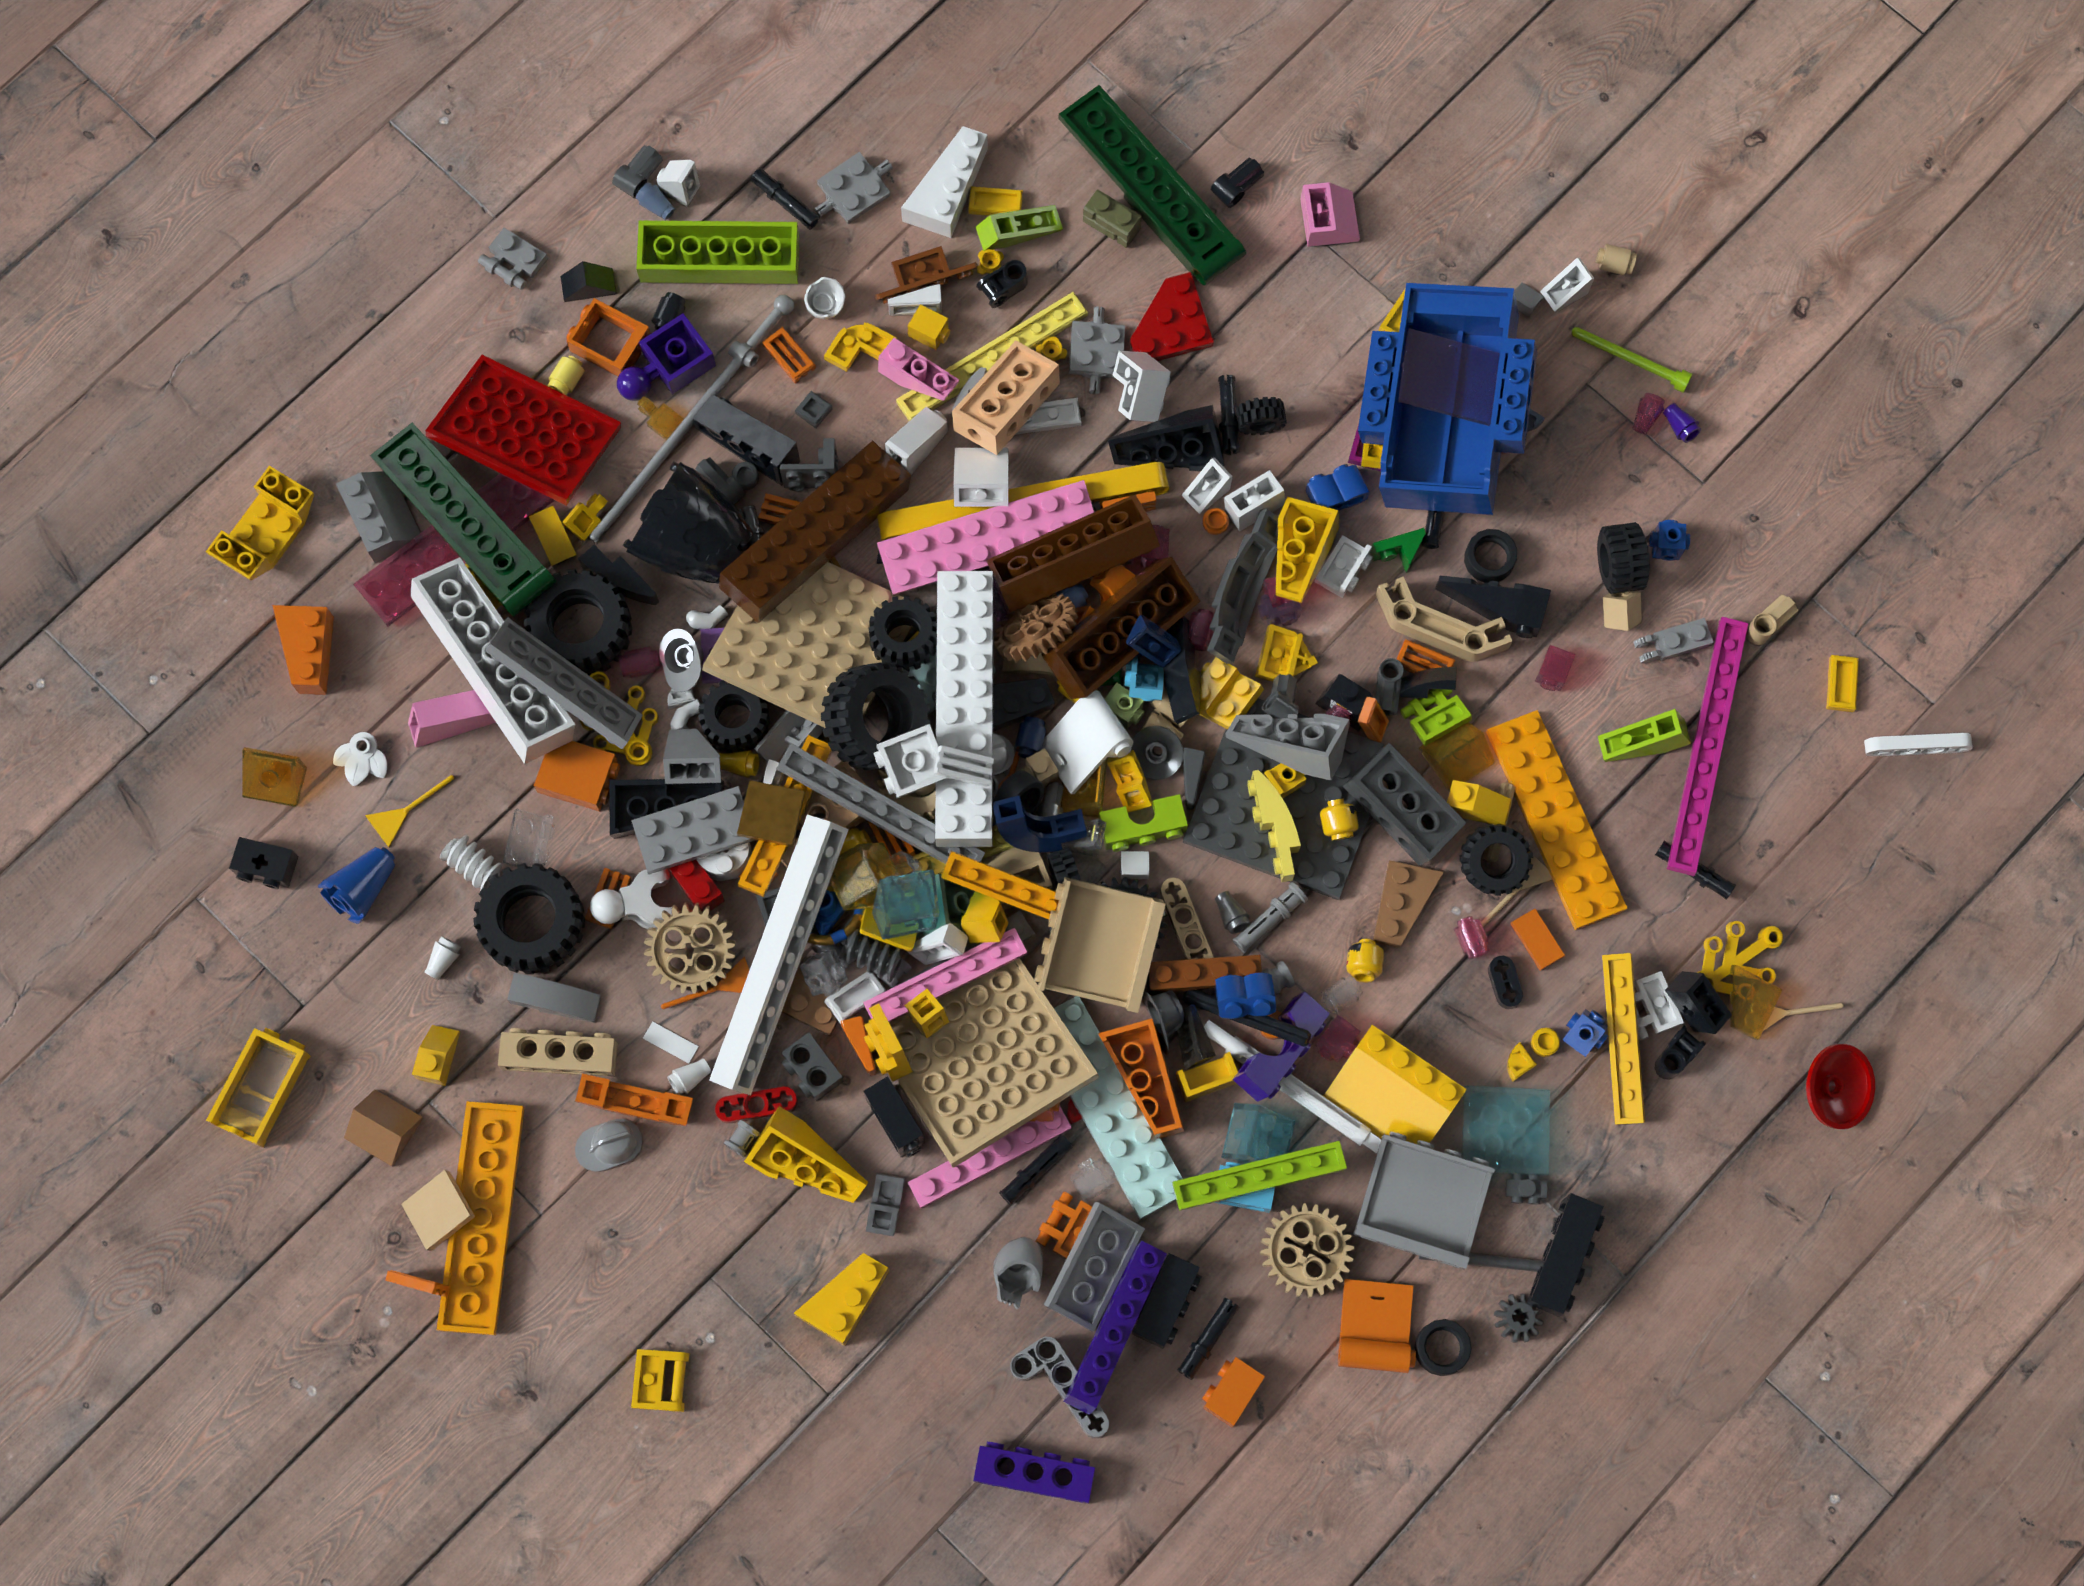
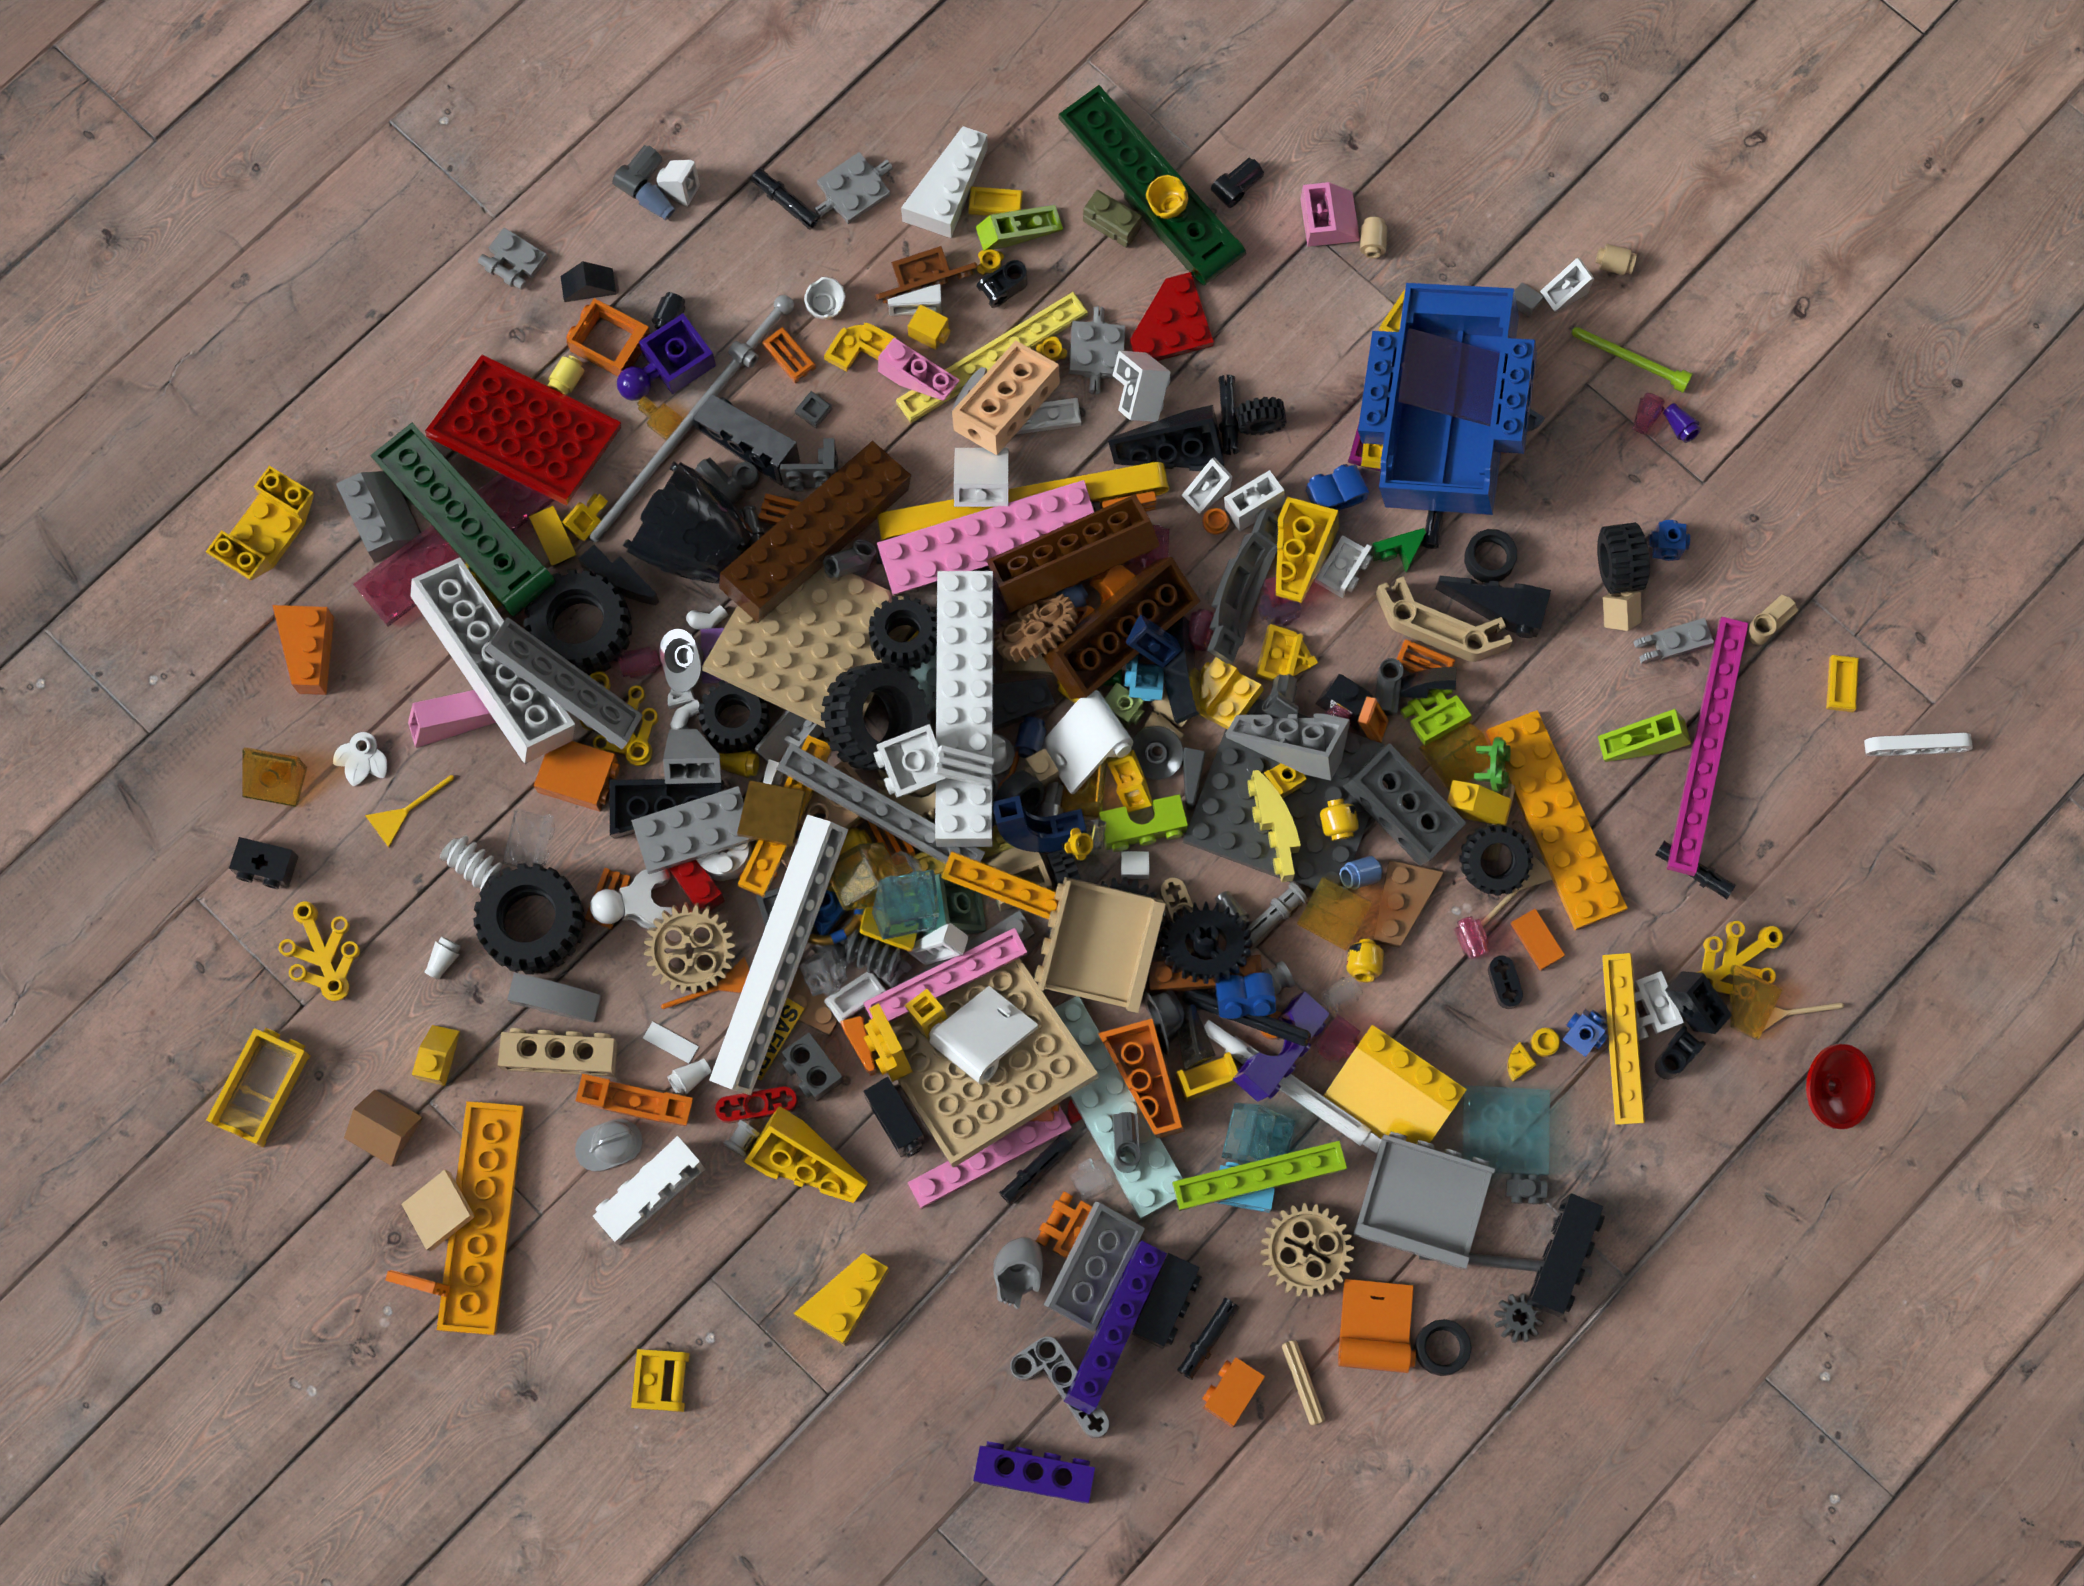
(322, 954): none -> yellow plant
(358, 883): blue cone -> none
(648, 1190): none -> white wedge
(718, 252): lime brick -> none
(788, 1018): none -> sticker
(852, 560): none -> dark grey piece
(885, 1204): flat silver slope -> none
(917, 439): white slope -> none
(981, 1034): none -> white door
(984, 919): yellow slope -> none
(1079, 844): none -> yellow plate
(1126, 1140): none -> dark grey piece
(1167, 196): none -> yellow hair
(1204, 930): none -> black gear
(1303, 1382): none -> tan axle
(1334, 912): none -> clear yellow slope
(1361, 873): none -> medium blue brick
(1373, 237): none -> tan brick
(1496, 774): none -> bright green plate
(1554, 668): clear pink brick -> none

